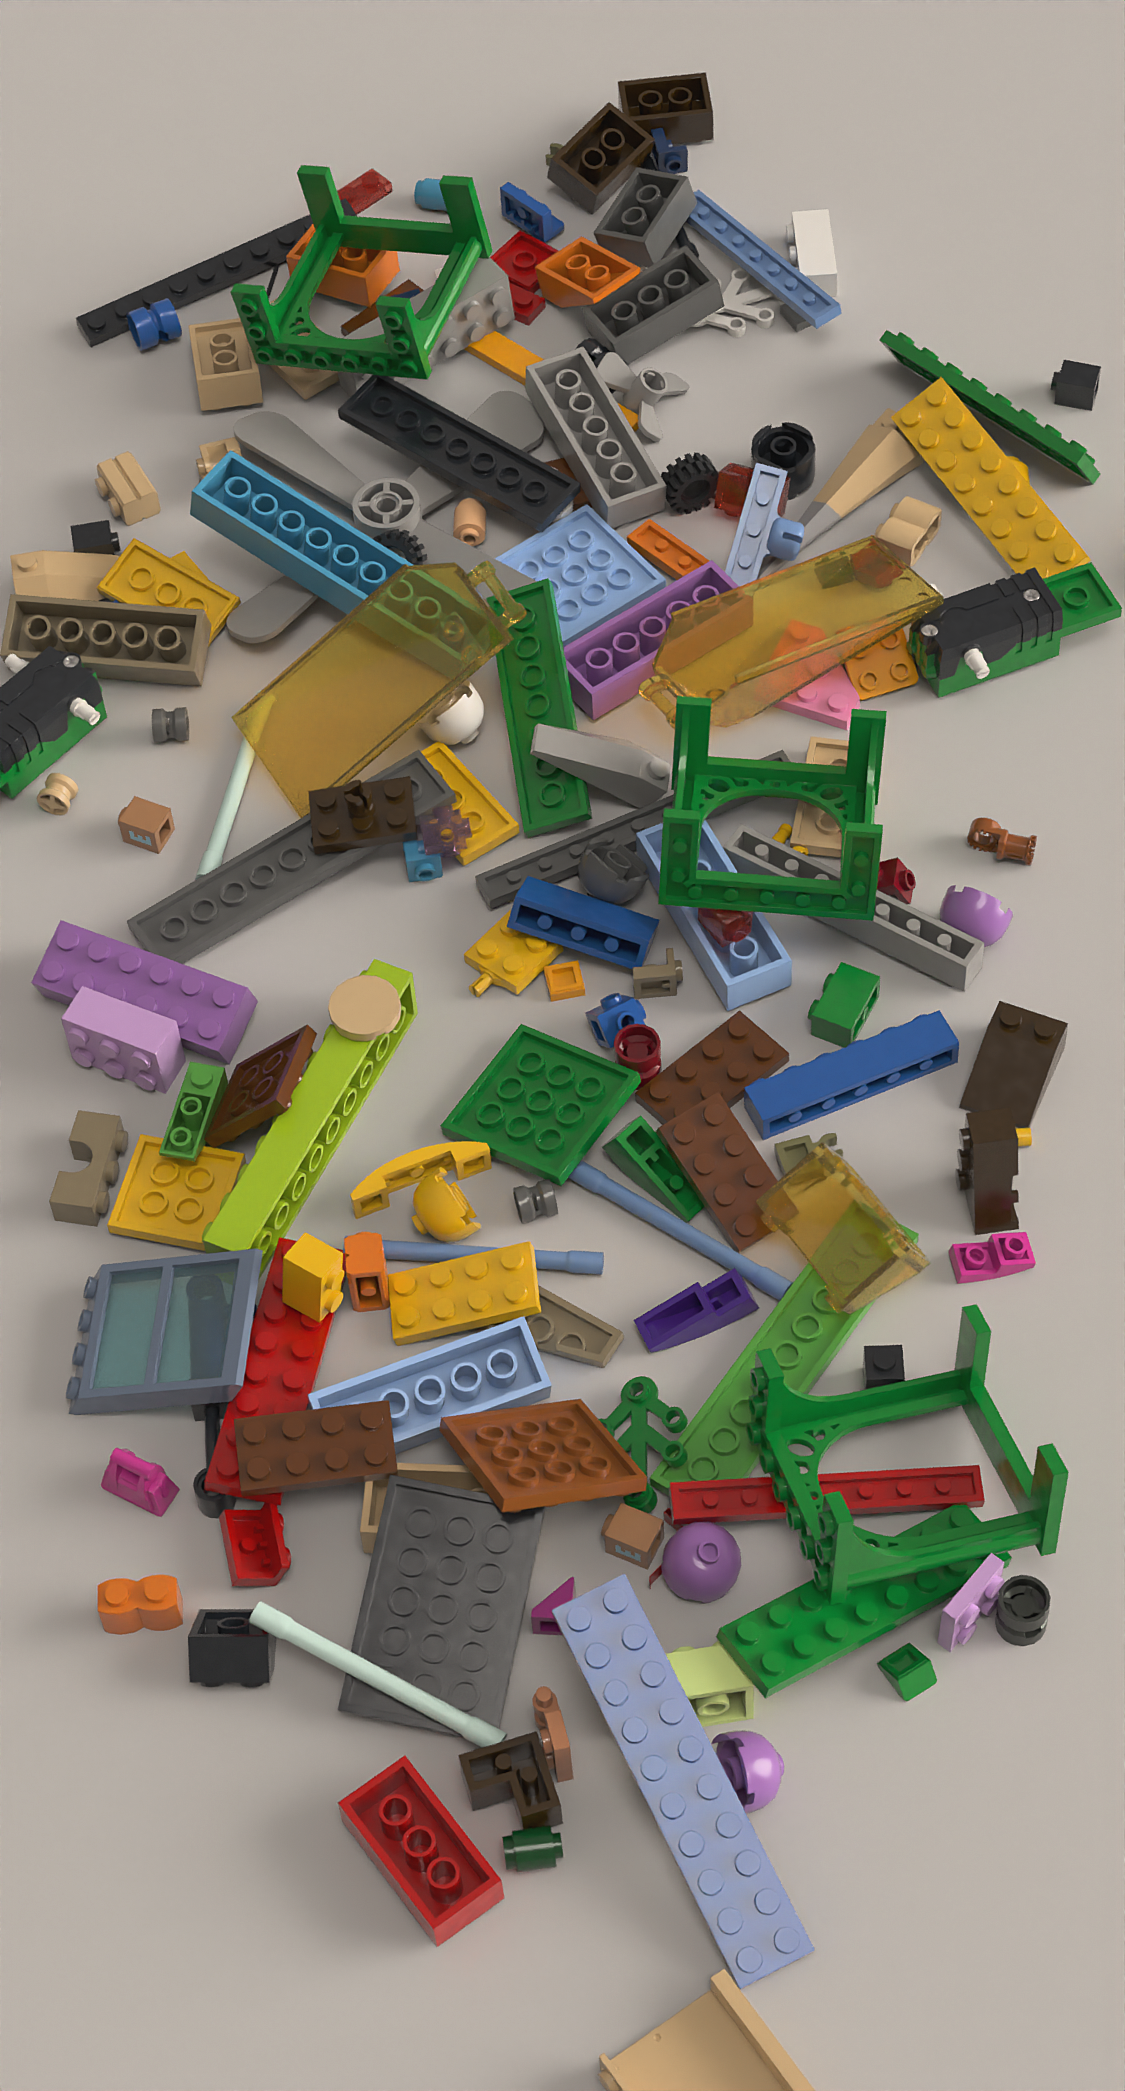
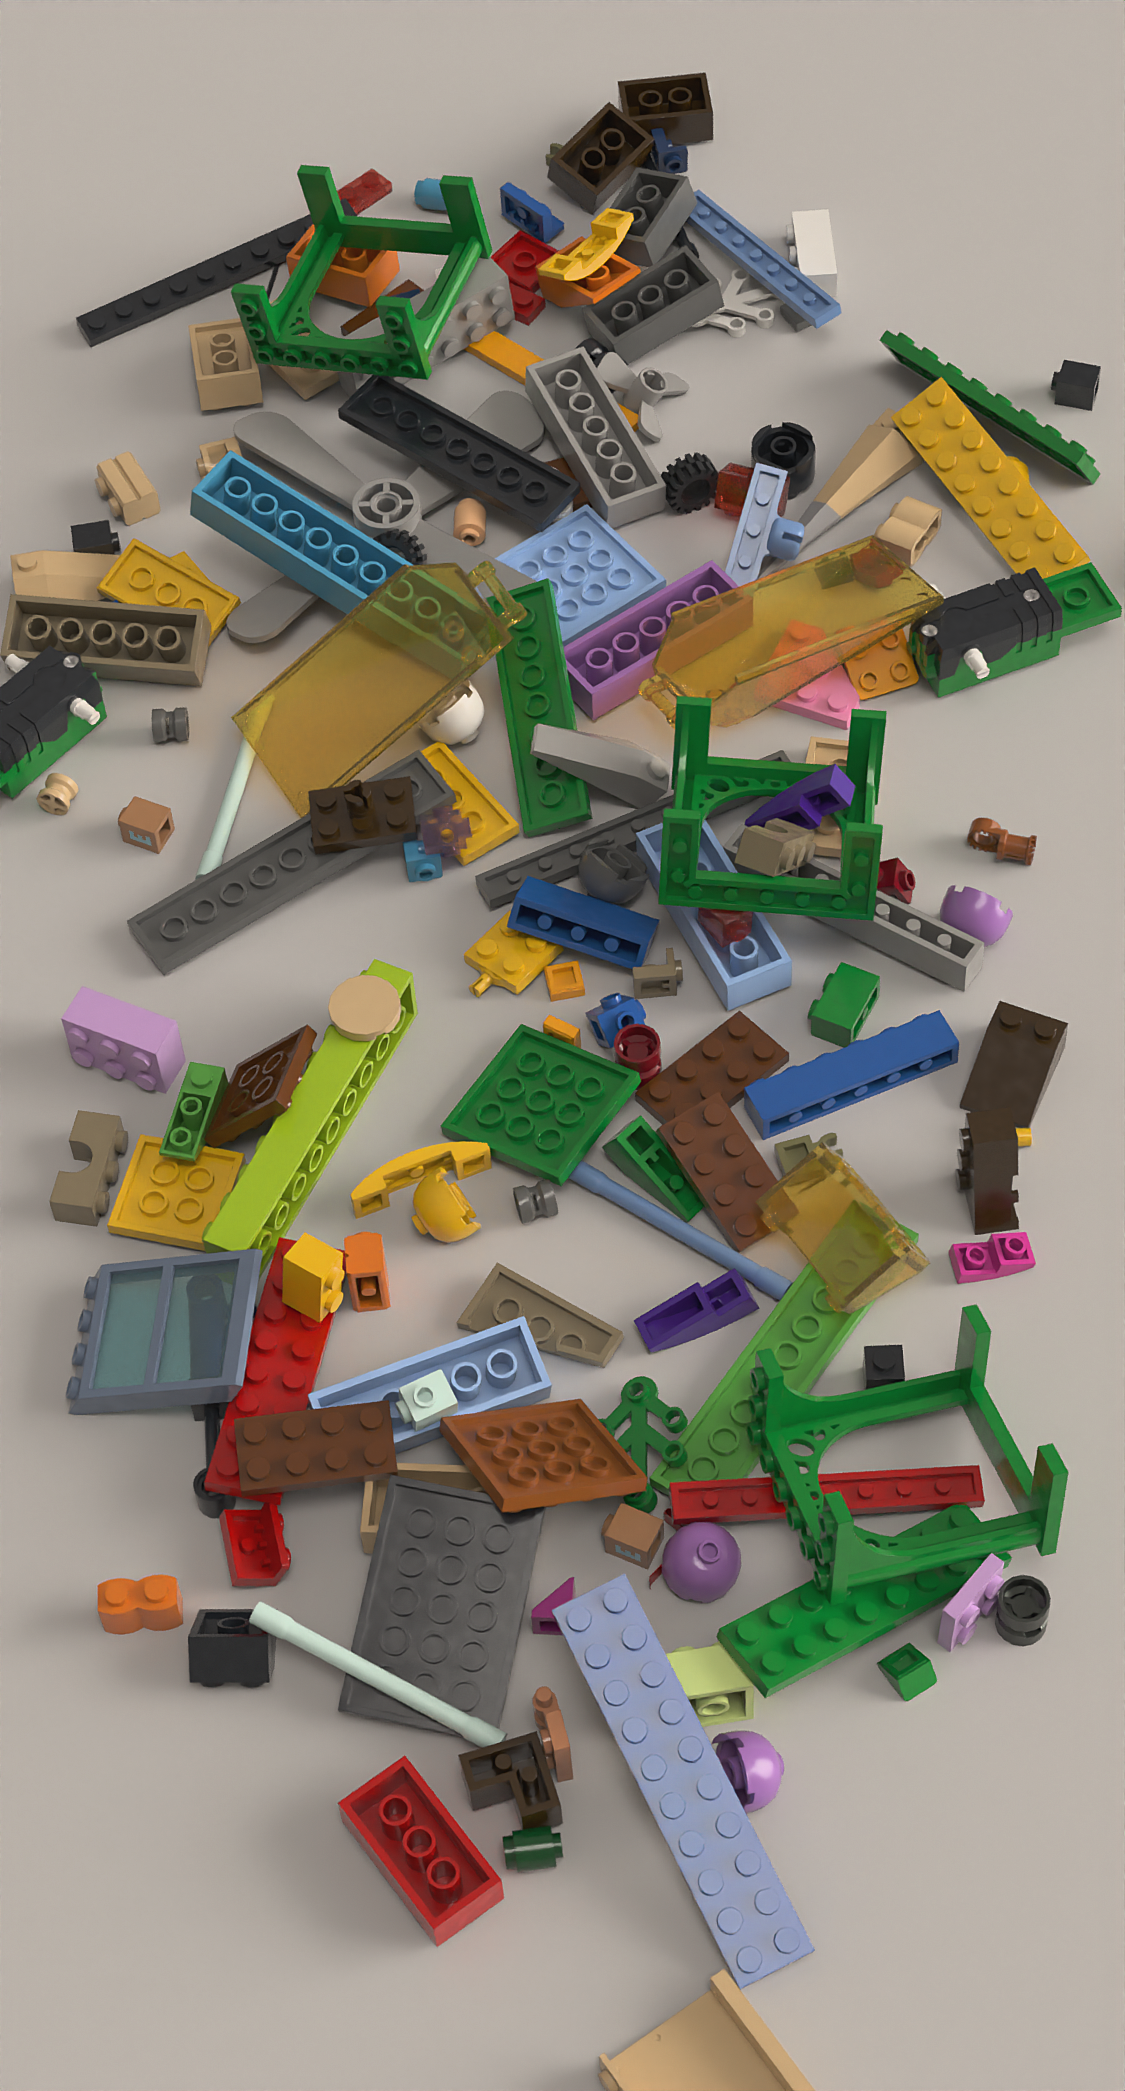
(139, 1482): dark pink piece -> none
(154, 324): blue wheel -> none
(206, 1007): medium lavender brick -> none
(426, 1400): none -> light aqua brick
(463, 1293): yellow plate -> none
(562, 1031): none -> light orange tile
(571, 1261): medium blue piece -> none
(606, 236): none -> yellow slope
(665, 550): orange plate -> none
(775, 847): none -> dark tan arch
(808, 800): none -> dark purple slope

